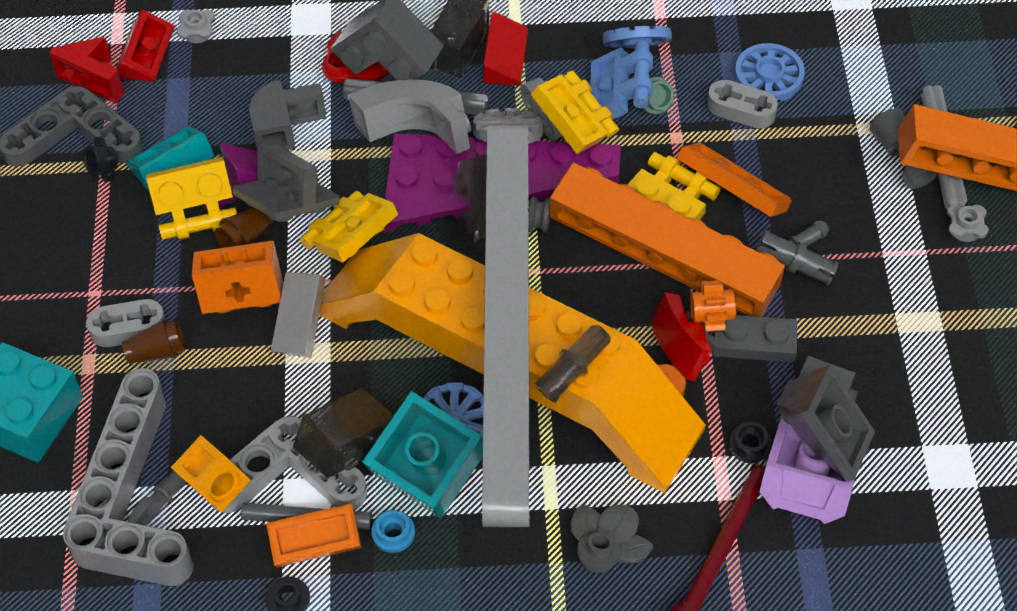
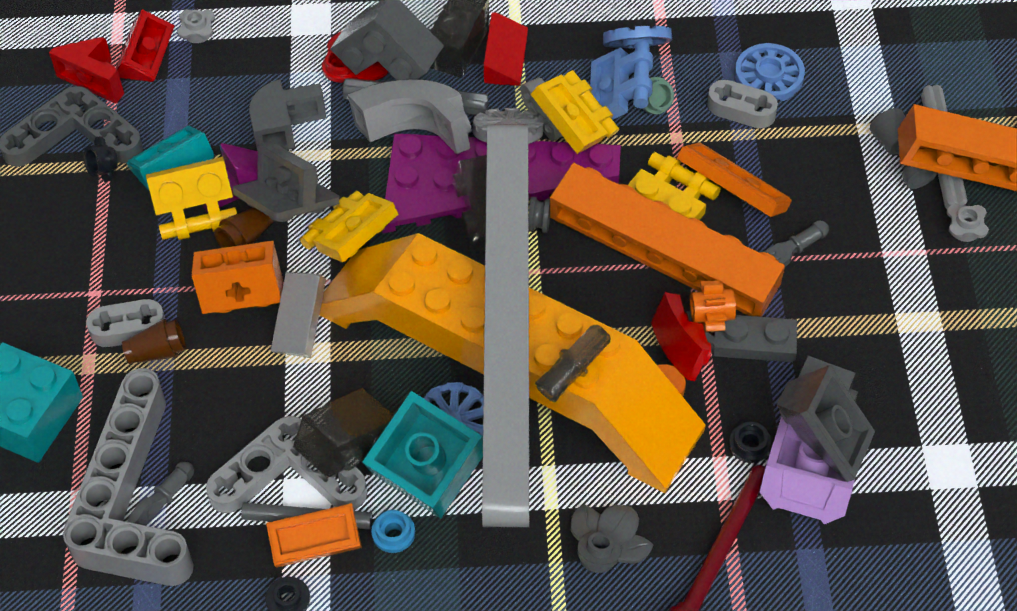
(210, 473): light orange brick -> none
(797, 257): dark grey pin -> none

